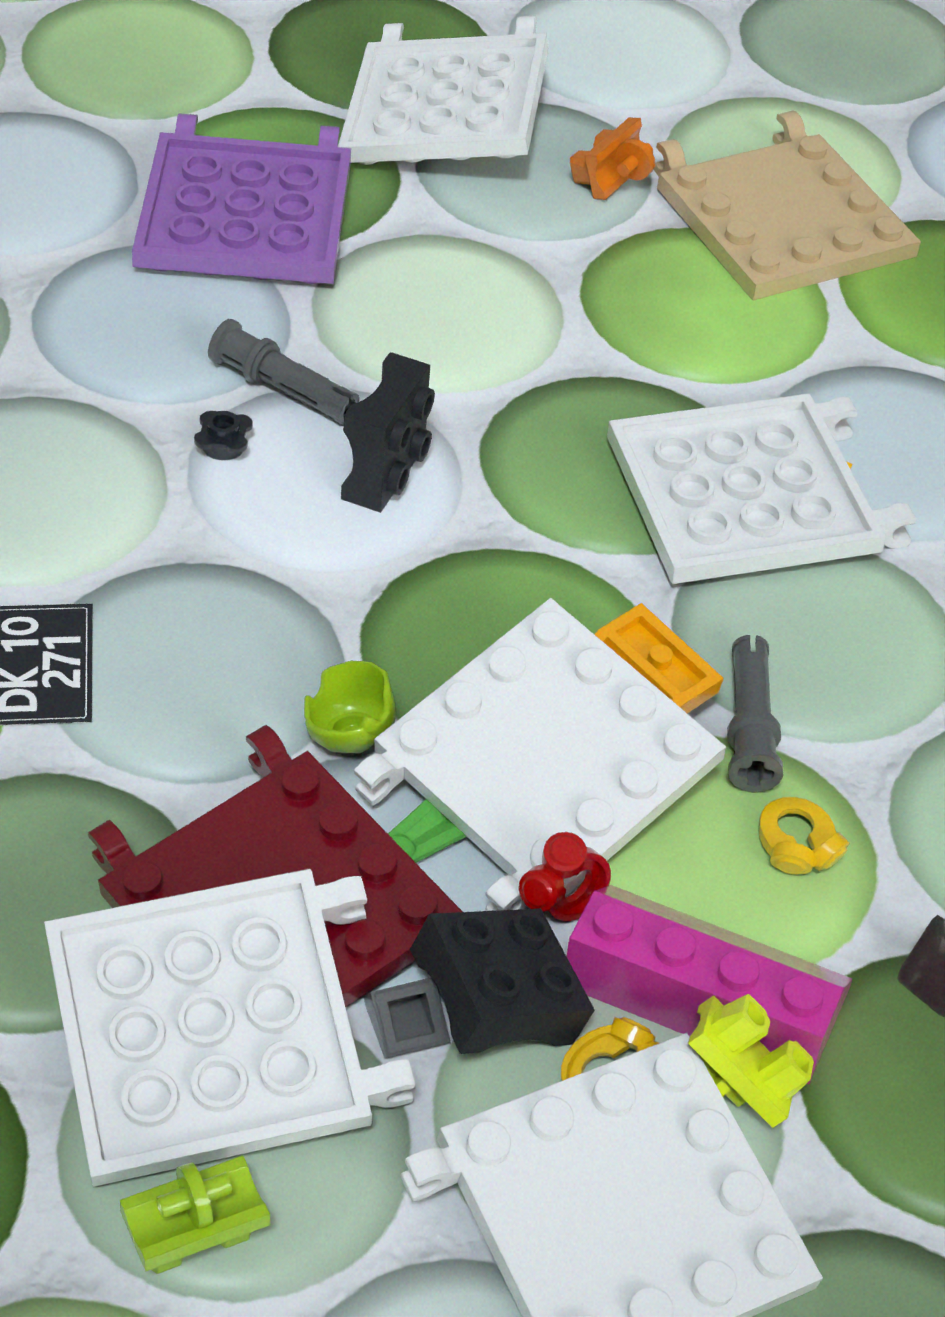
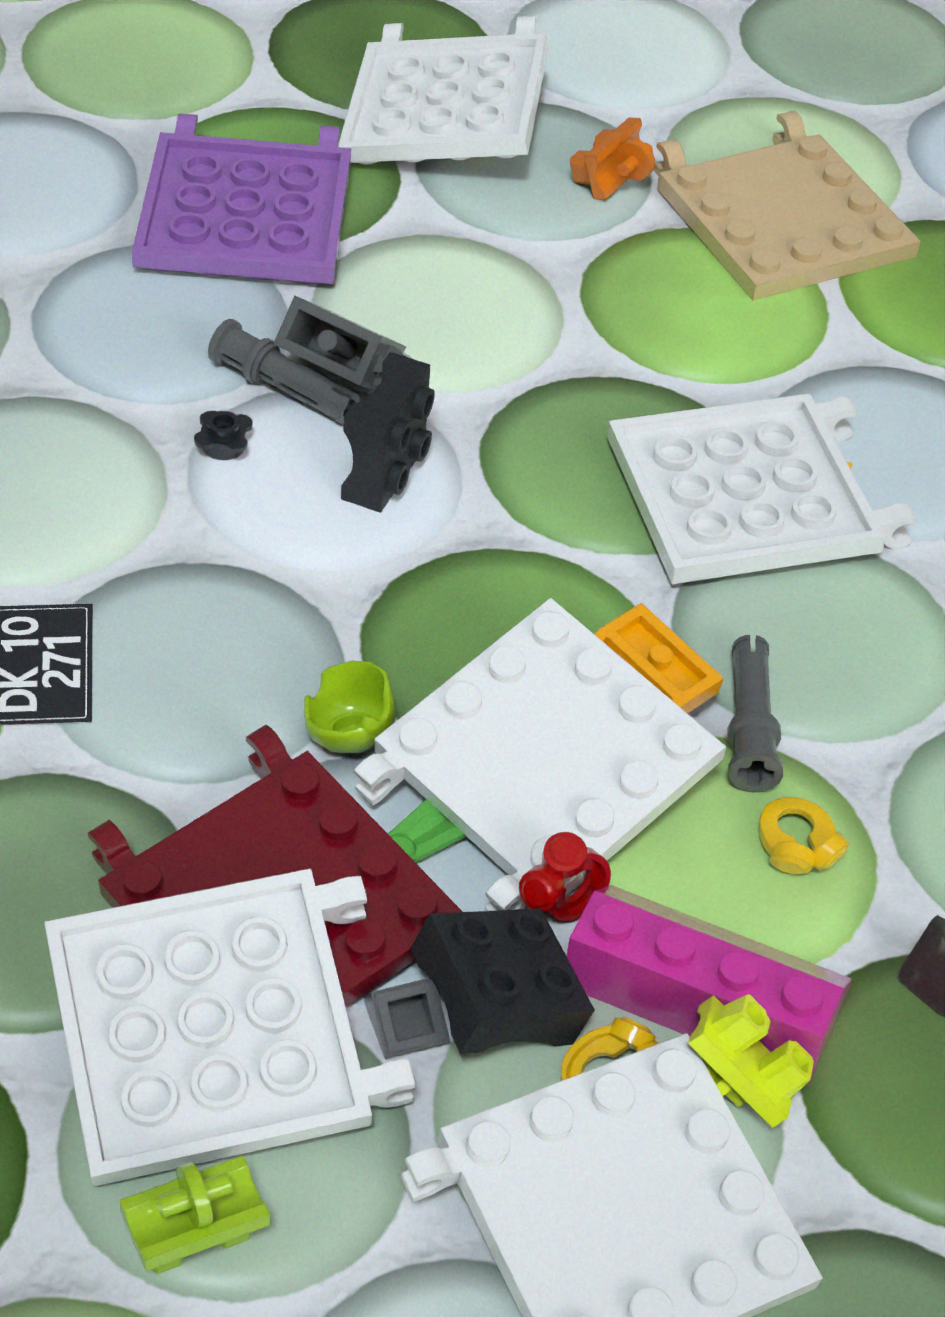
(335, 343): none -> dark grey hinge

